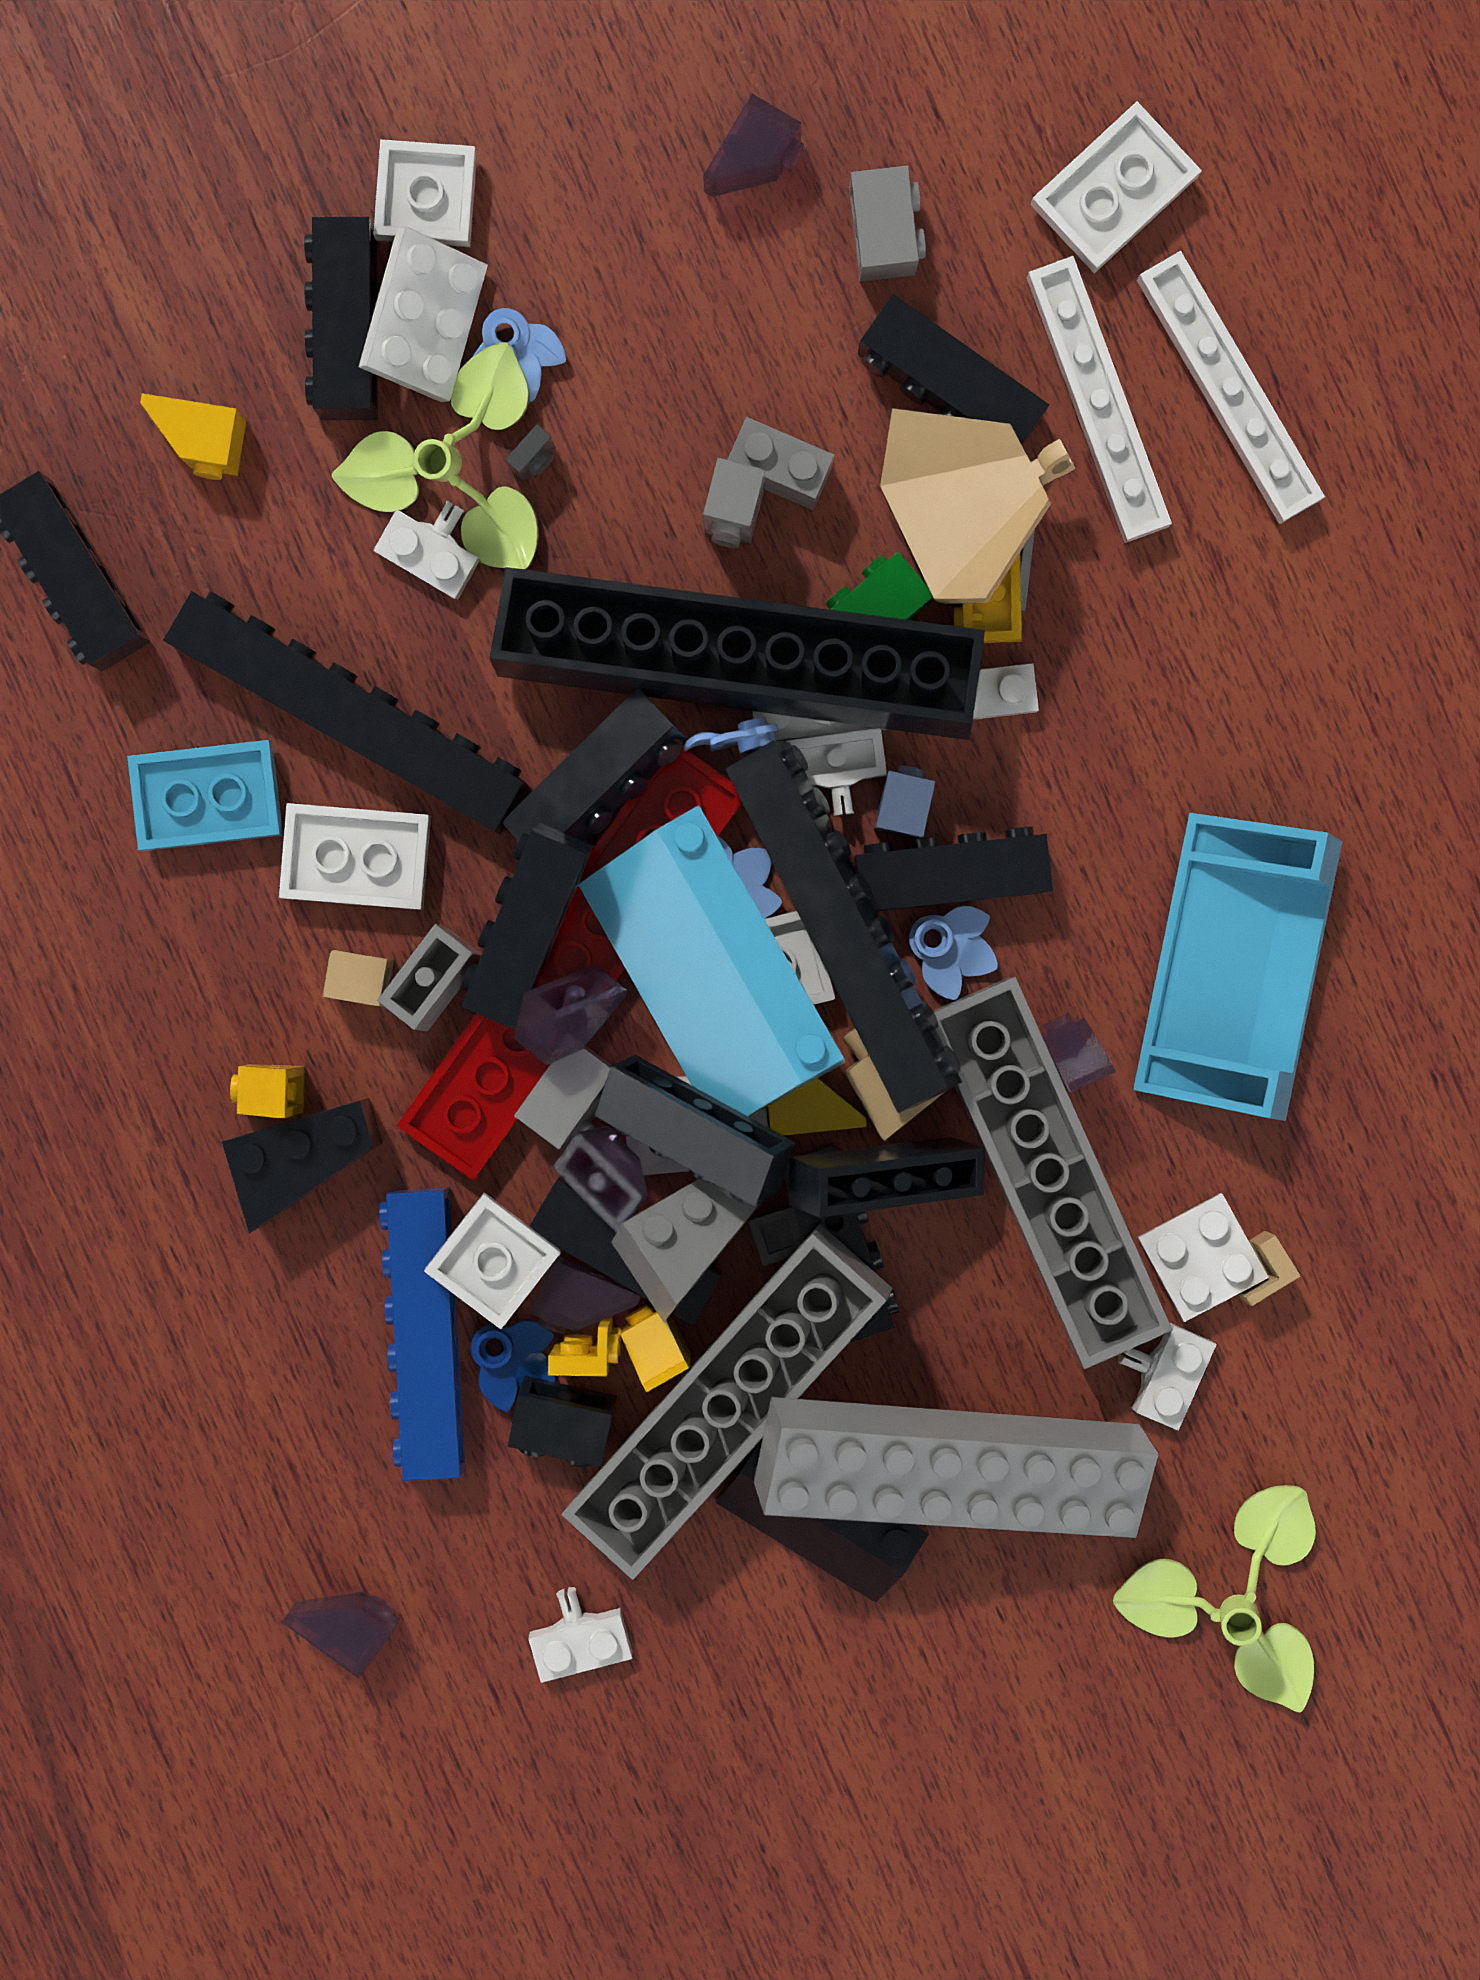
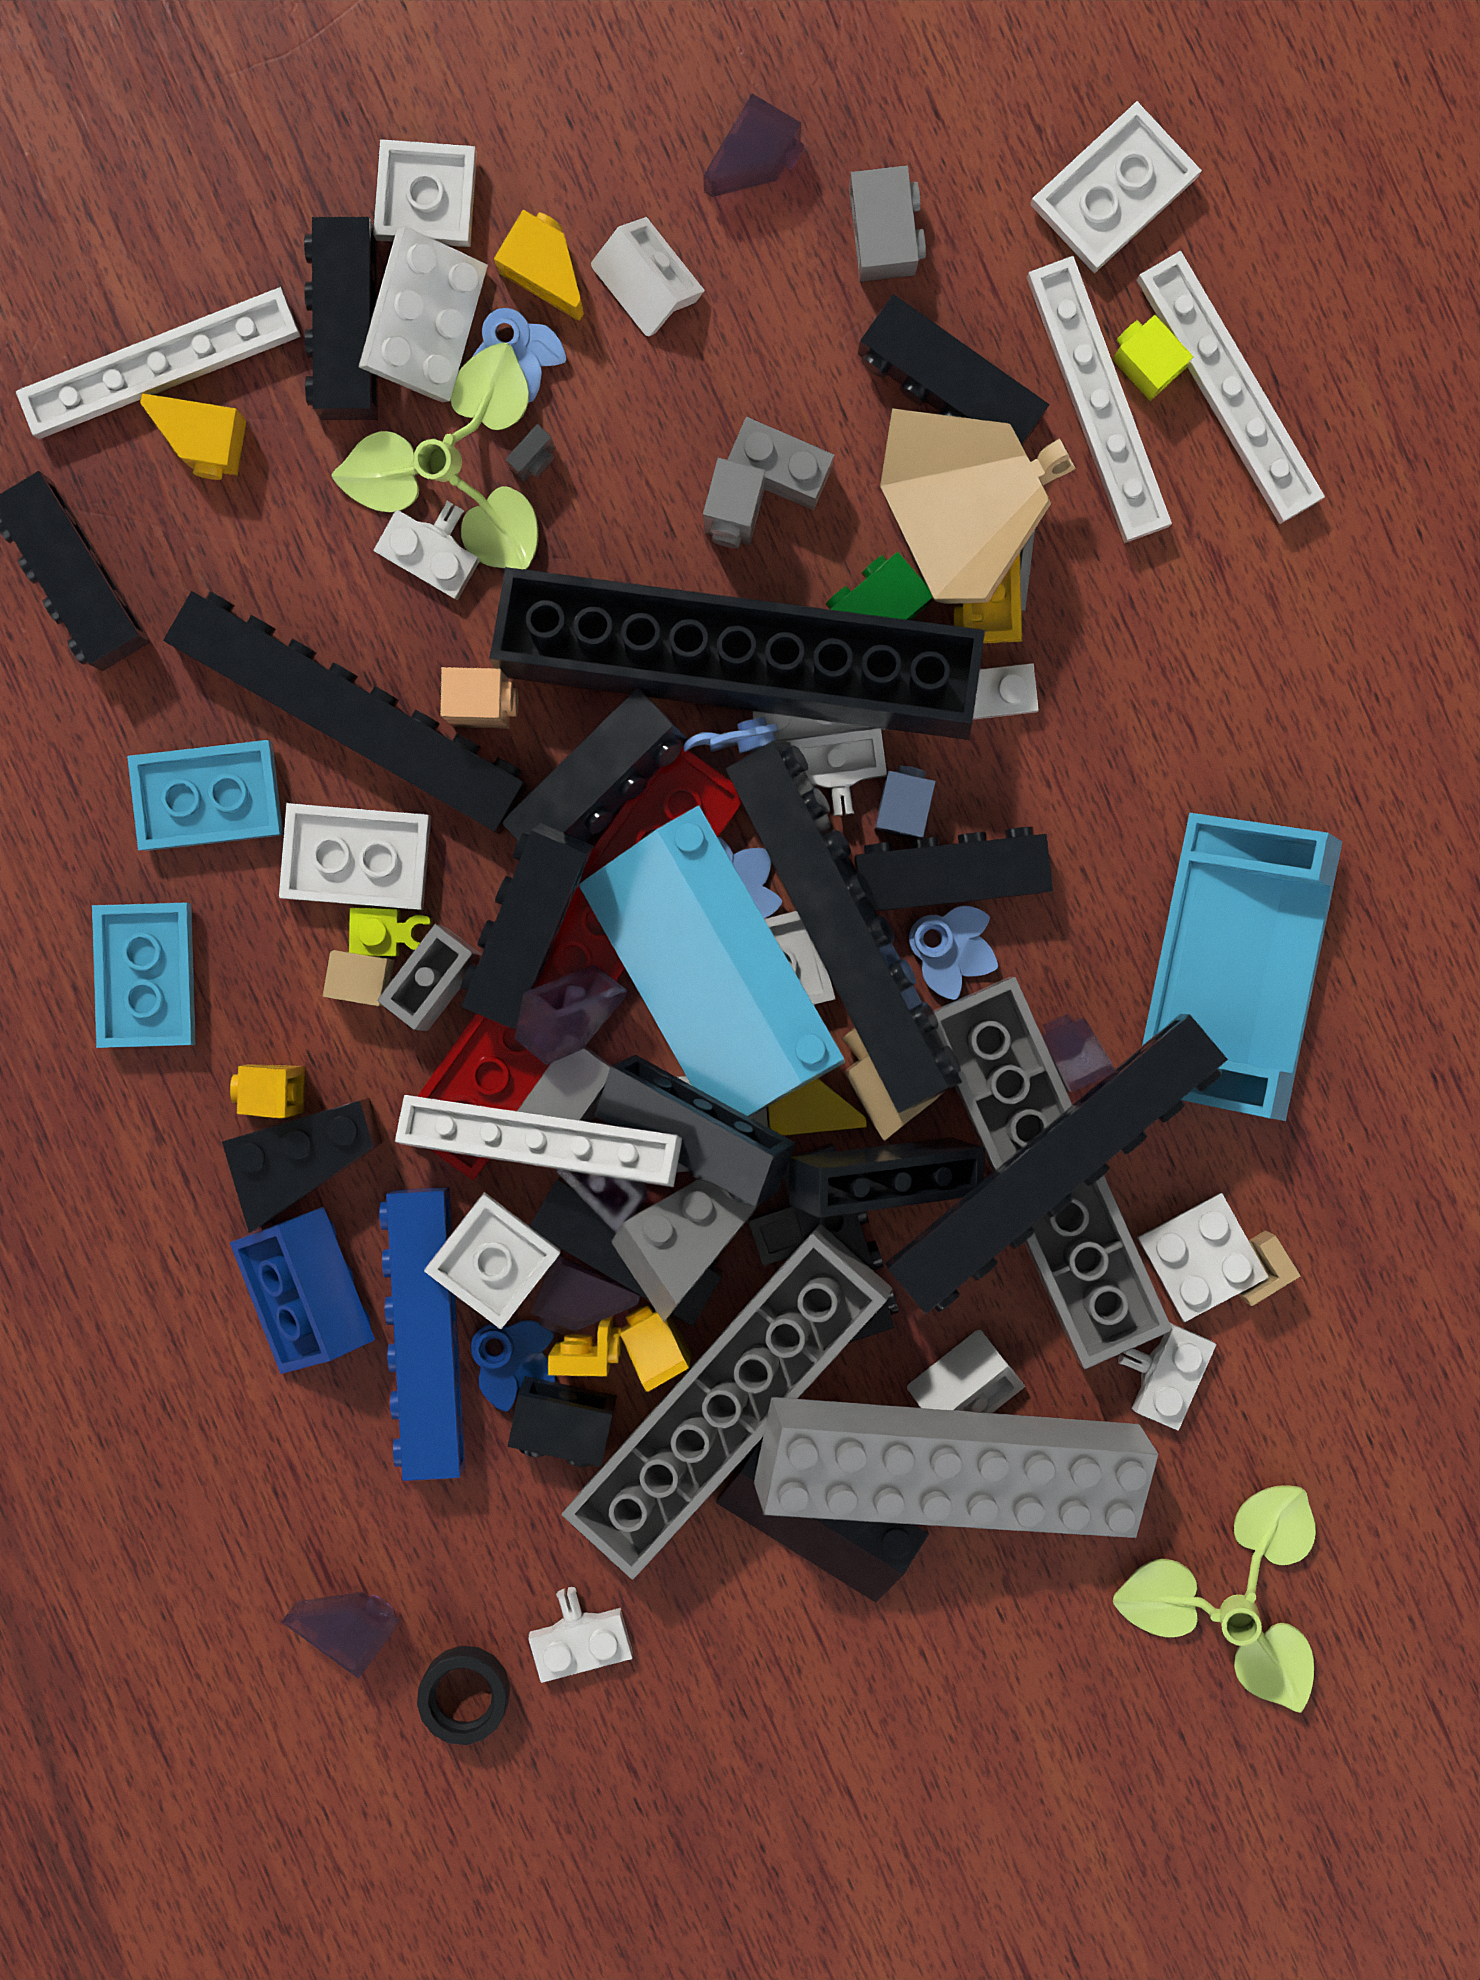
(143, 975): none -> medium azure plate
(158, 363): none -> white plate
(303, 1291): none -> blue slope
(380, 931): none -> neon yellow plate
(460, 1731): none -> black tyre
(477, 698): none -> light nougat brick
(539, 1140): none -> white plate
(540, 262): none -> yellow slope
(645, 275): none -> white panel
(967, 1379): none -> white panel
(1057, 1162): none -> black brick
(1151, 356): none -> neon yellow brick

